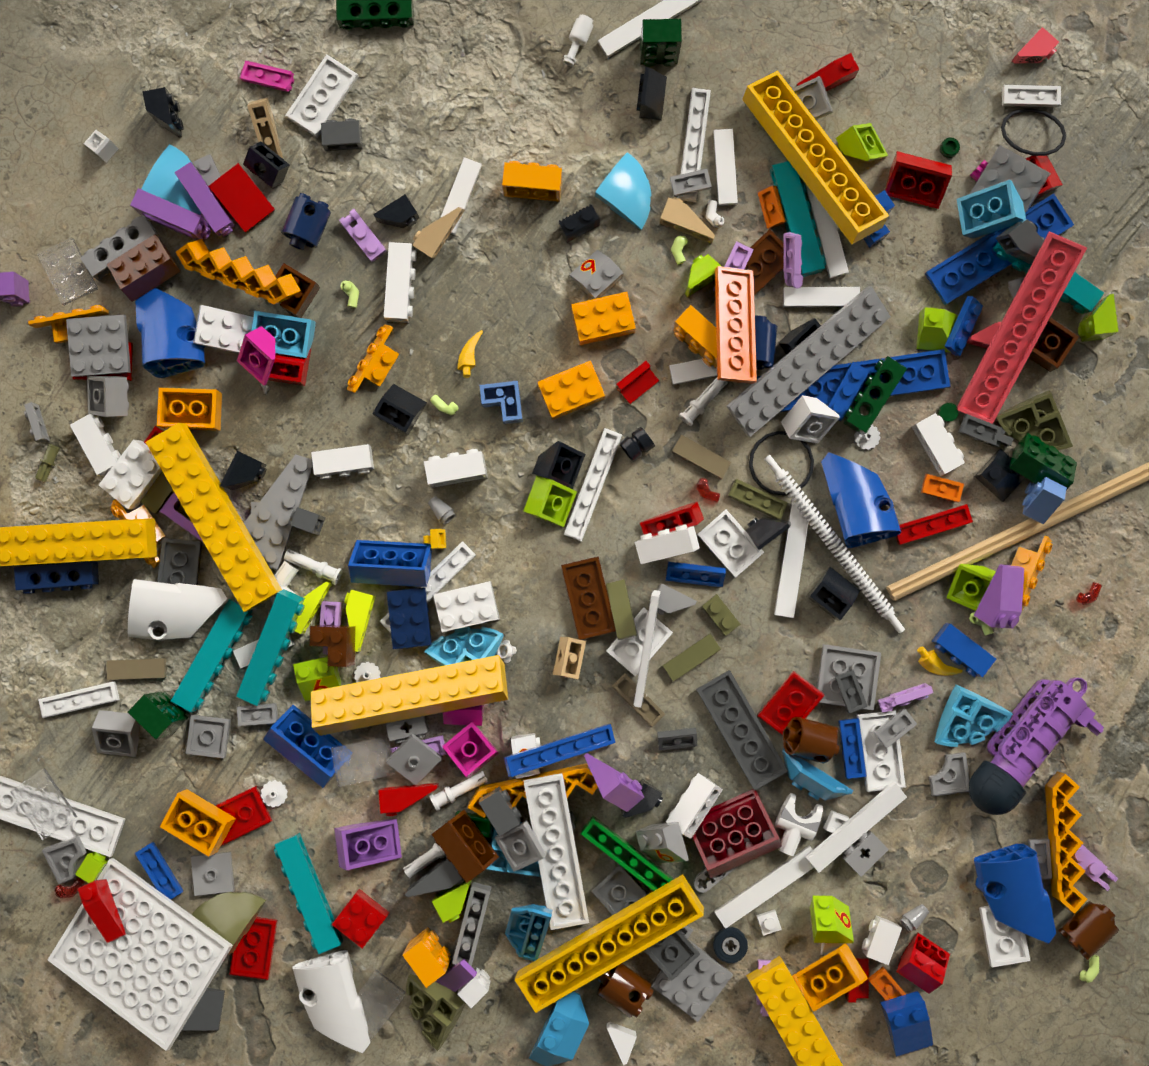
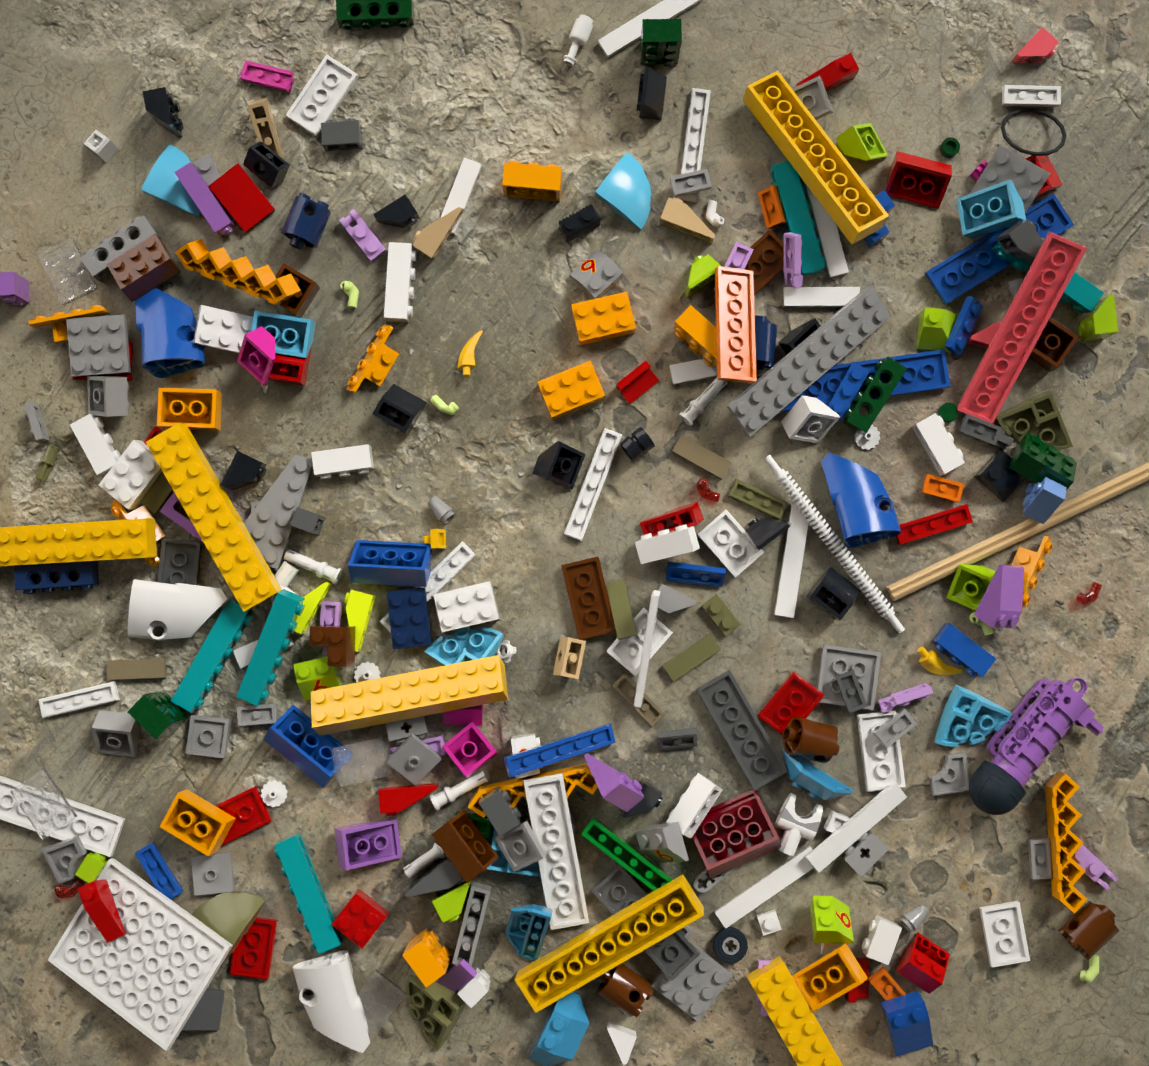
(171, 215): medium lavender piece -> none
(455, 468): white brick -> none
(504, 395): medium blue brick -> none
(550, 501): lime slope -> none
(676, 249): yellowish green arm -> none
(725, 167): white tile -> none
(752, 469): black piece -> none
(852, 748): blue plate -> none
(1016, 890): blue panel -> none

